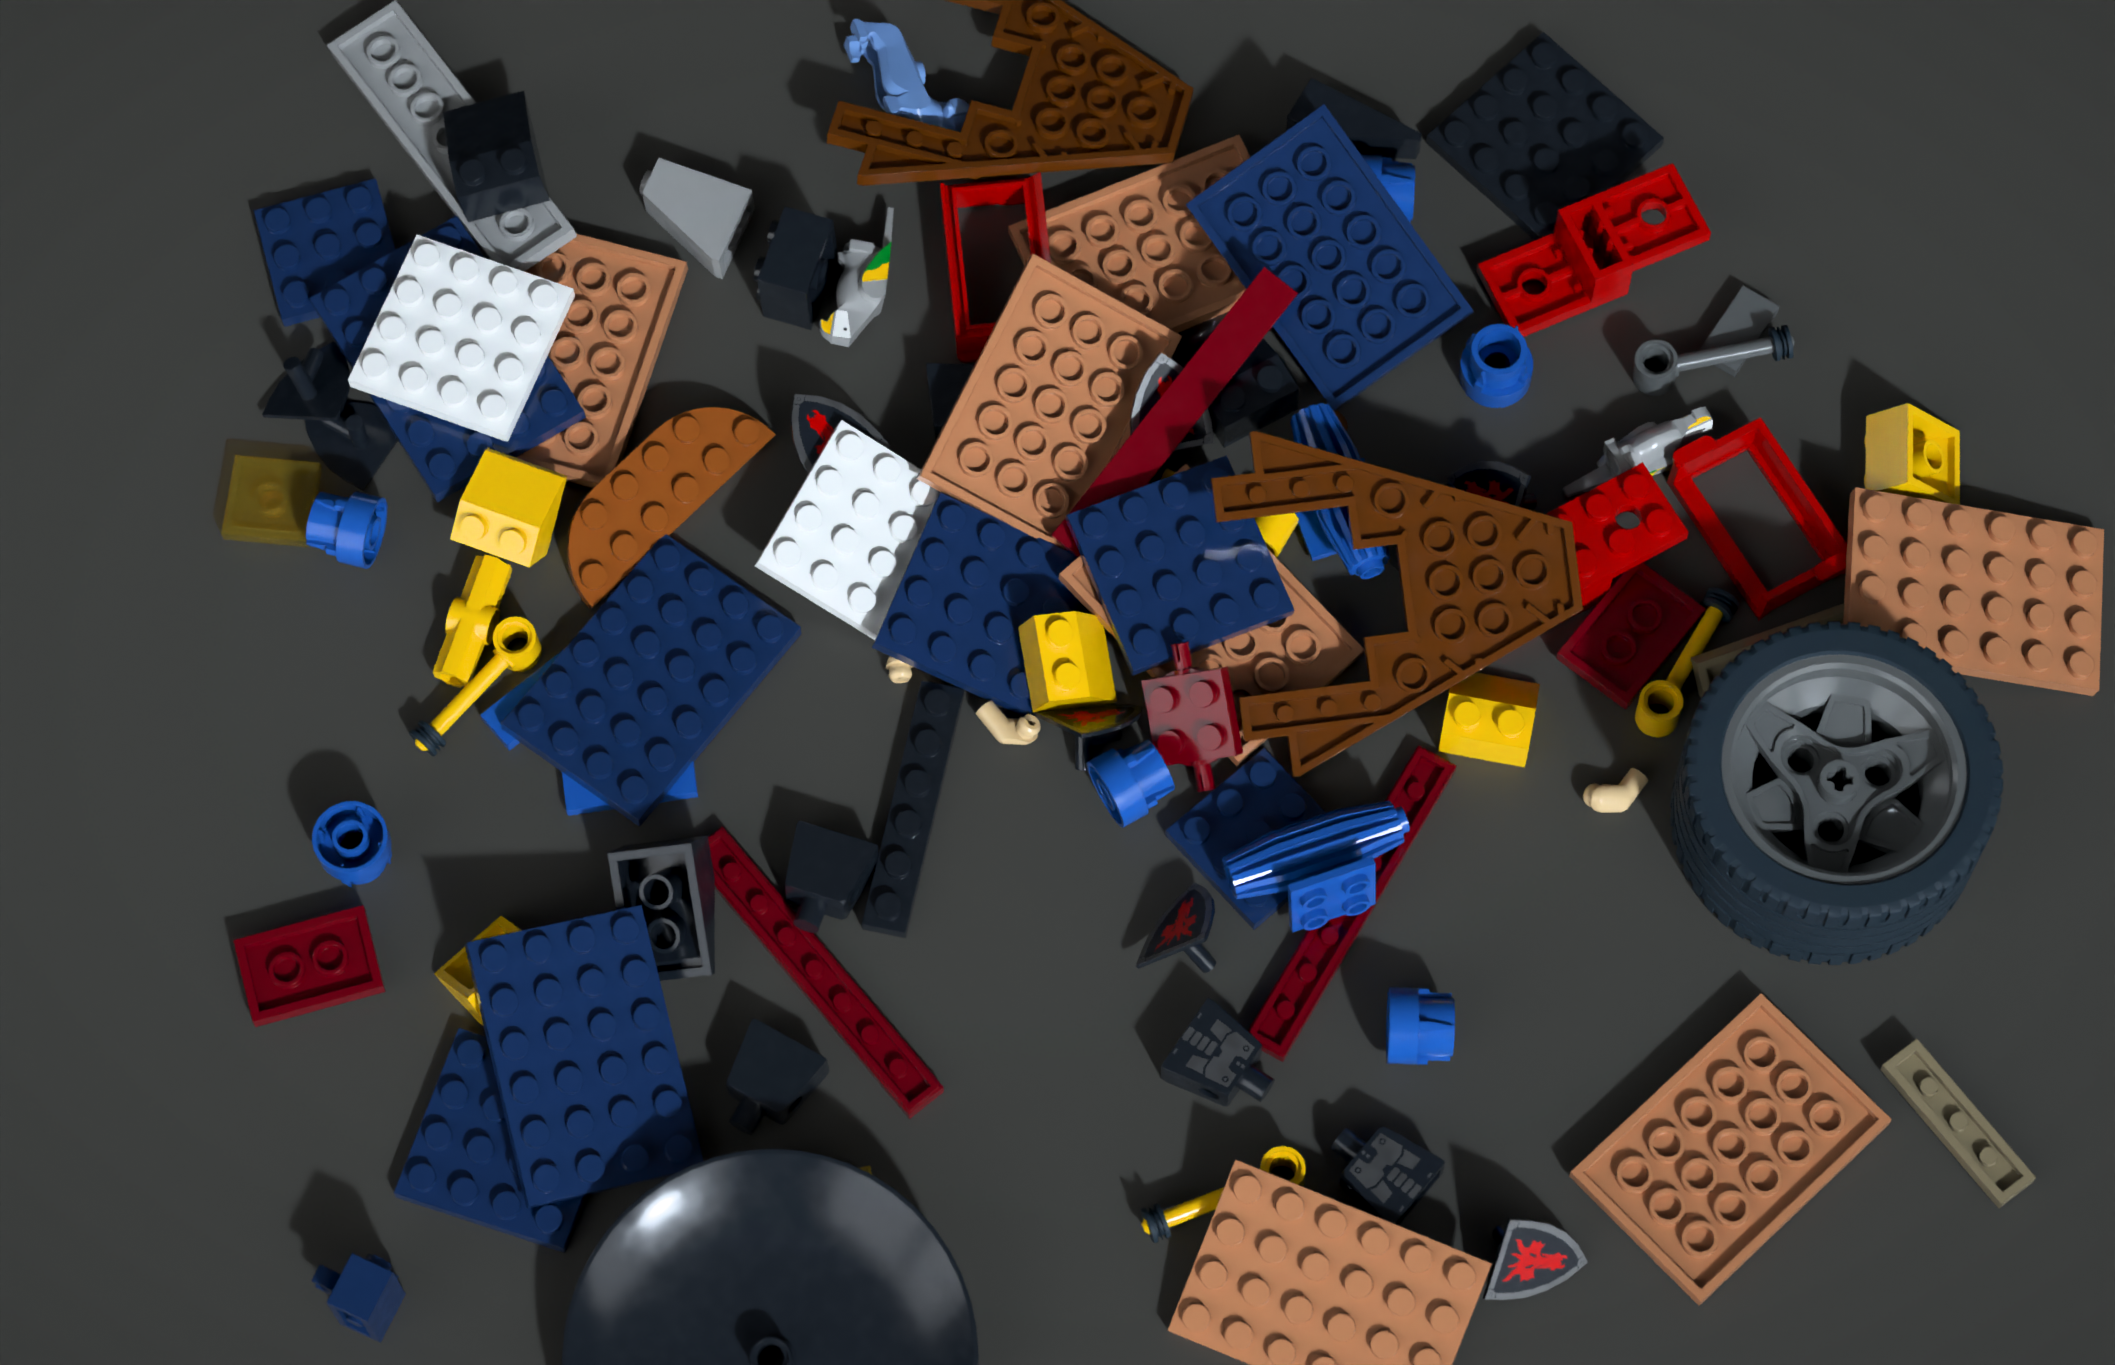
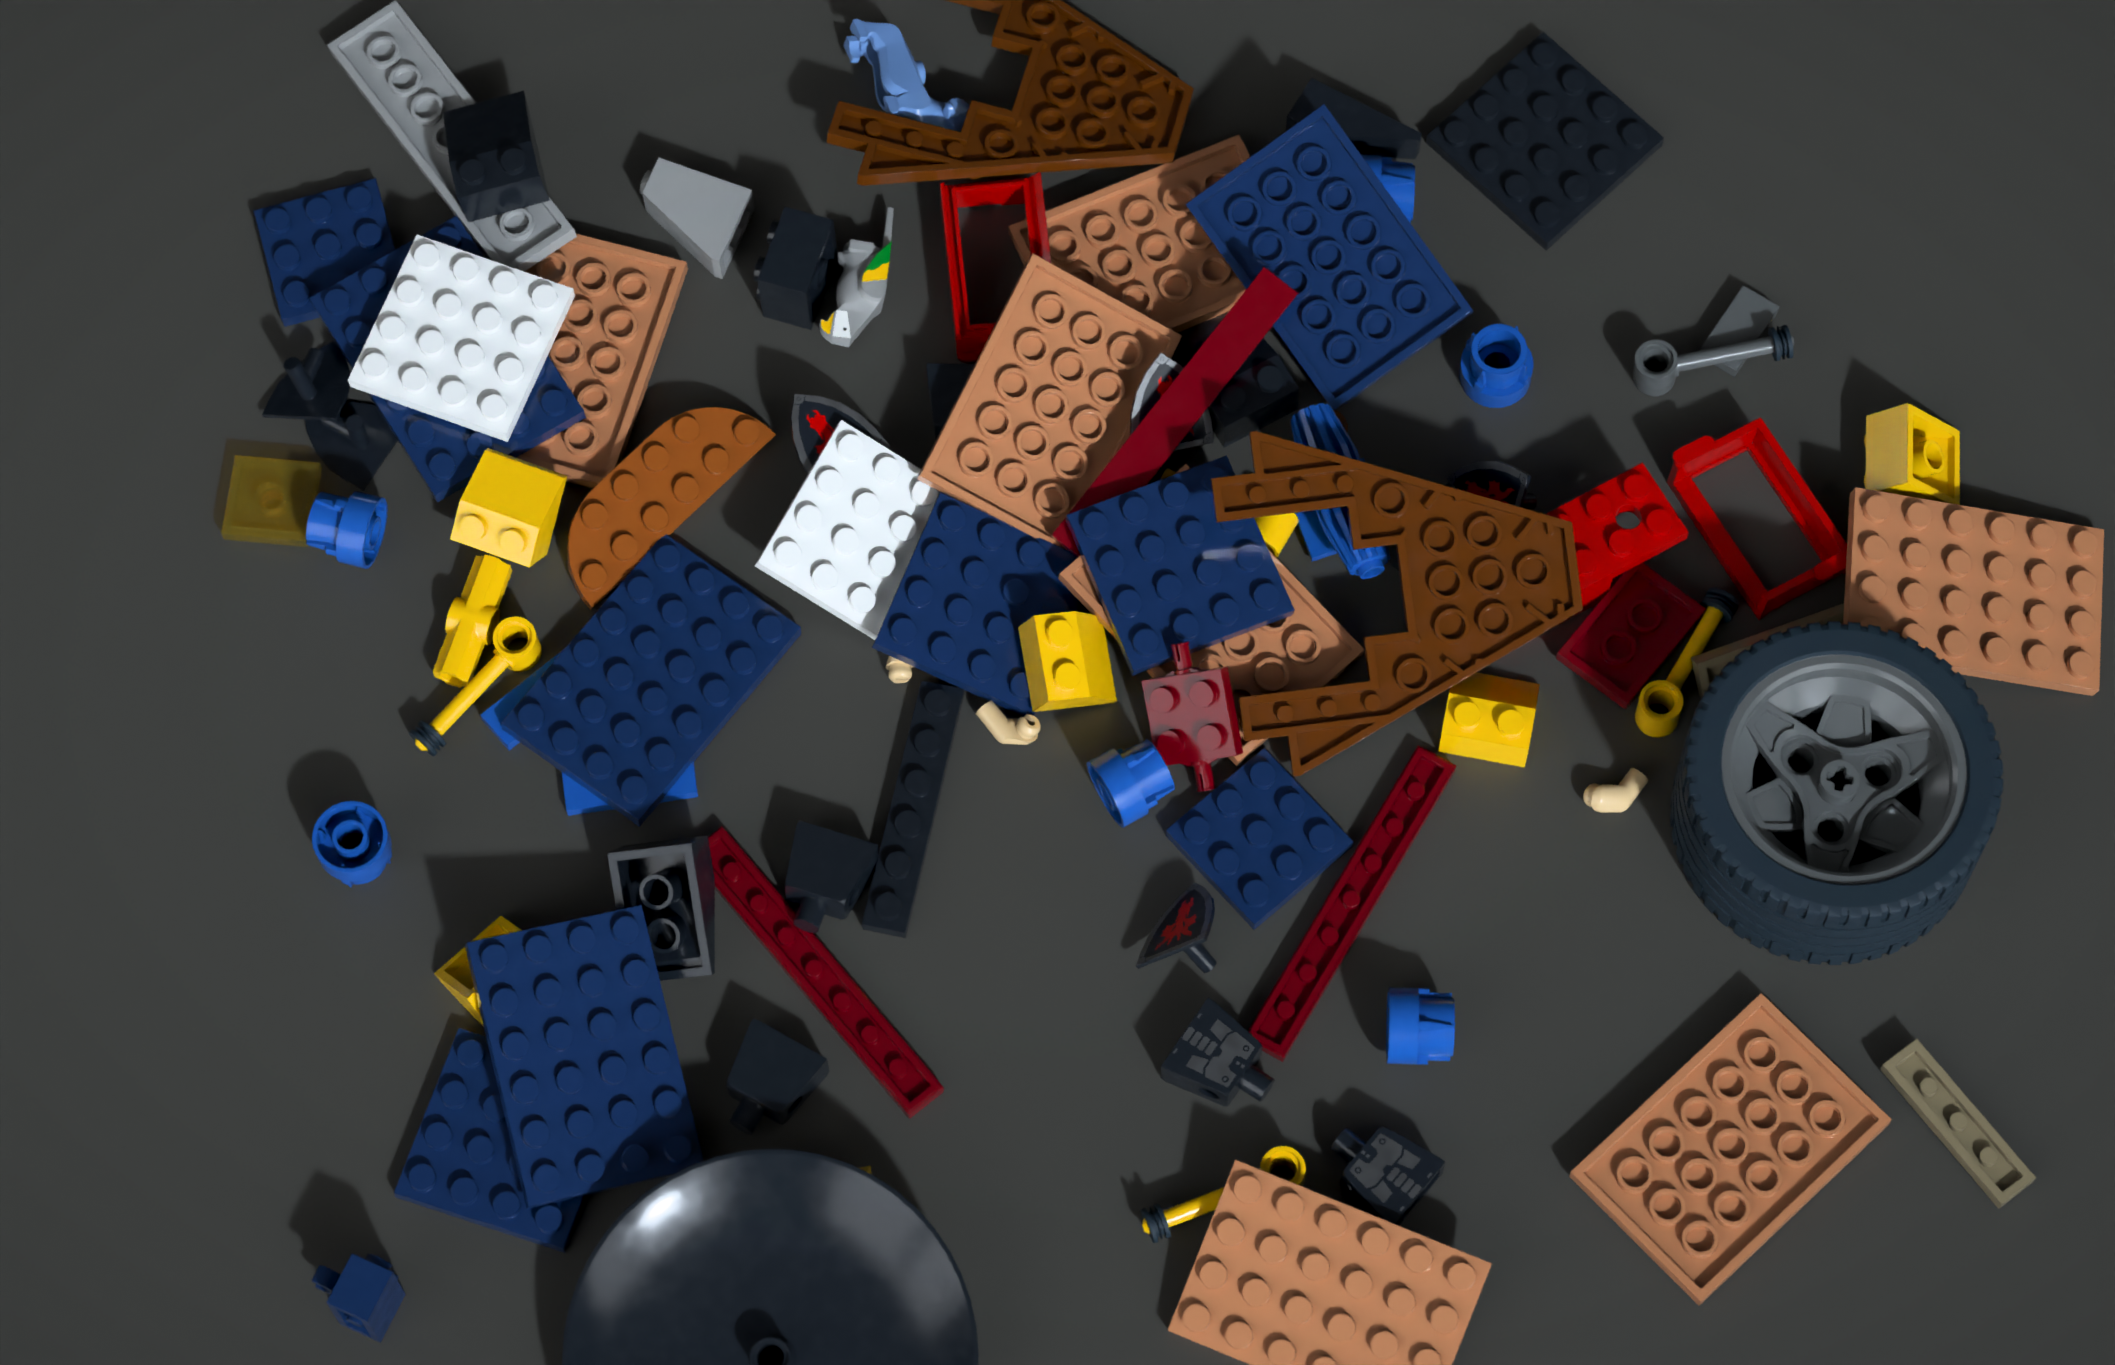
(309, 966): dark red plate -> none
(1092, 725): shield -> none
(1320, 862): blue plate -> none
(1531, 1259): shield -> none
(1594, 251): red bracket -> none
(1647, 444): light grey animal -> none

